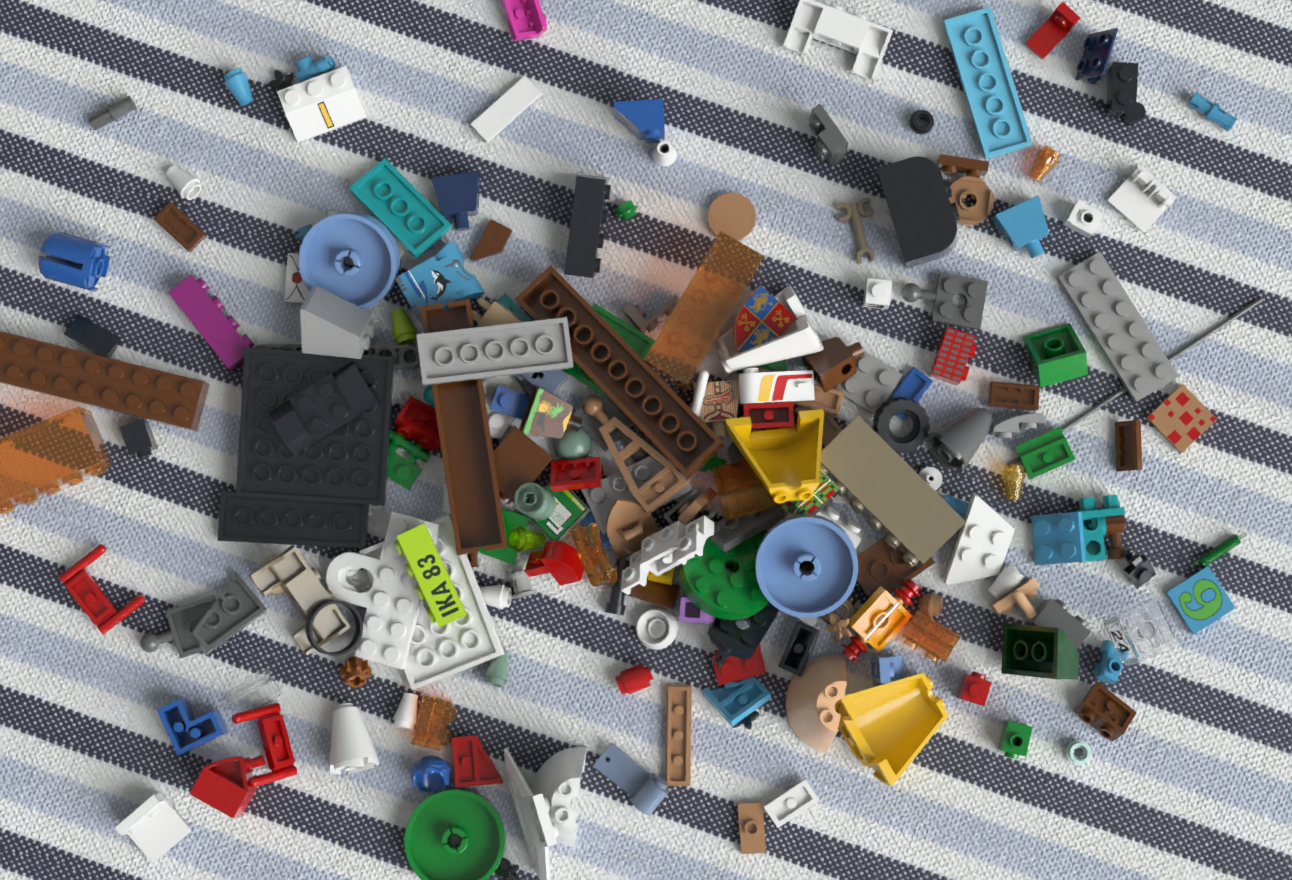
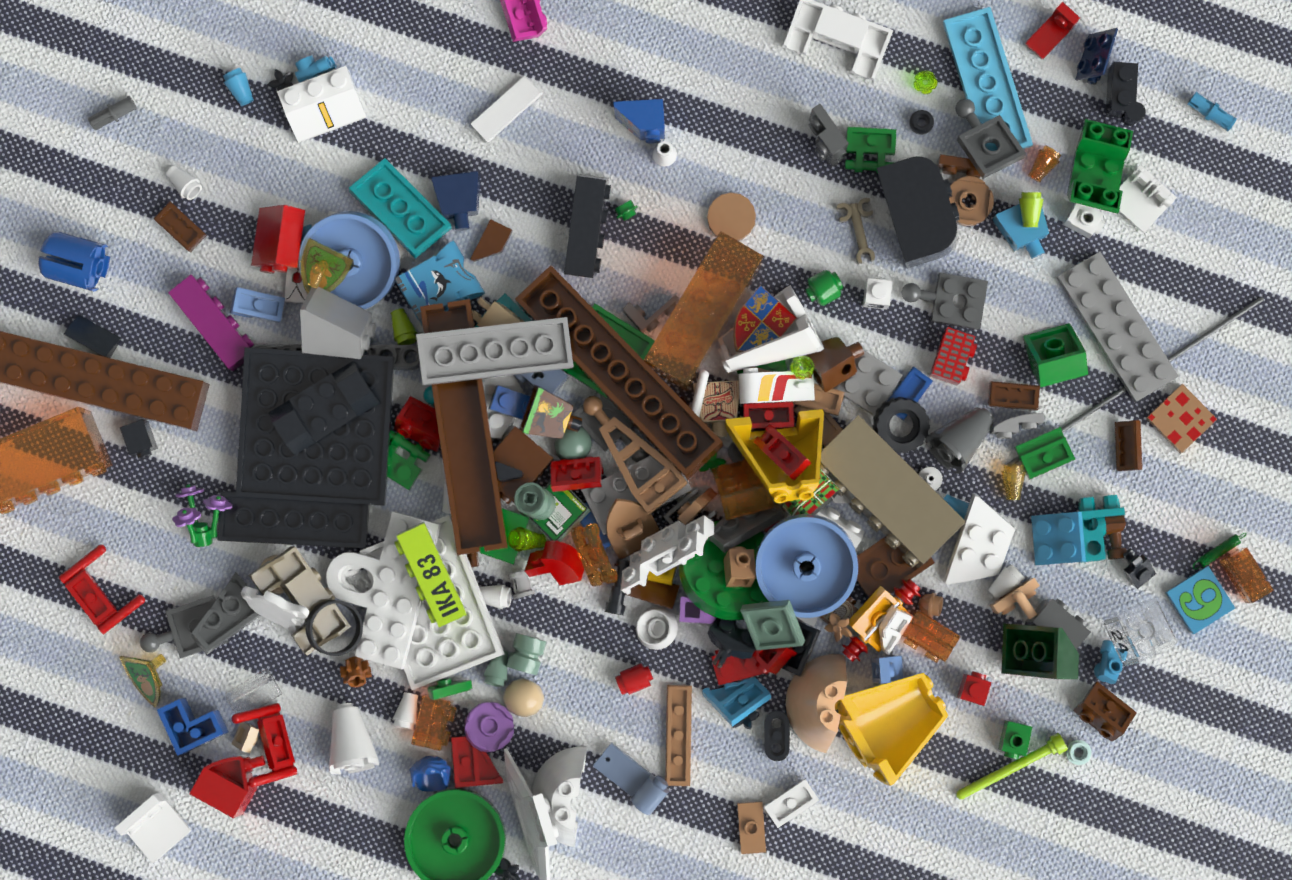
(145, 676): none -> shield
(200, 532): none -> plant
(245, 737): none -> tan plate
(257, 304): none -> medium blue plate
(276, 608): none -> white tile
(278, 238): none -> red brick
(323, 267): none -> clear yellow shield
(446, 687): none -> green plate
(489, 727): none -> medium lavender tile
(507, 473): none -> black slope
(523, 697): none -> tan hair
(526, 654): none -> sand green wheel
(739, 567): none -> medium nougat brick
(772, 625): none -> sand green tile
(773, 659): none -> red brick
(776, 735): none -> black plate
(782, 452): none -> red plate
(806, 363): none -> clear neon green plate
(824, 287): none -> green head
(869, 141): none -> green plate
(892, 628): none -> white tile
(929, 77): none -> clear neon green plate
(992, 131): none -> dark grey plate
(1030, 208): none -> lime cone
(1054, 745): none -> lime piece
(1099, 166): none -> green slope
(1246, 575): none -> clear orange brick

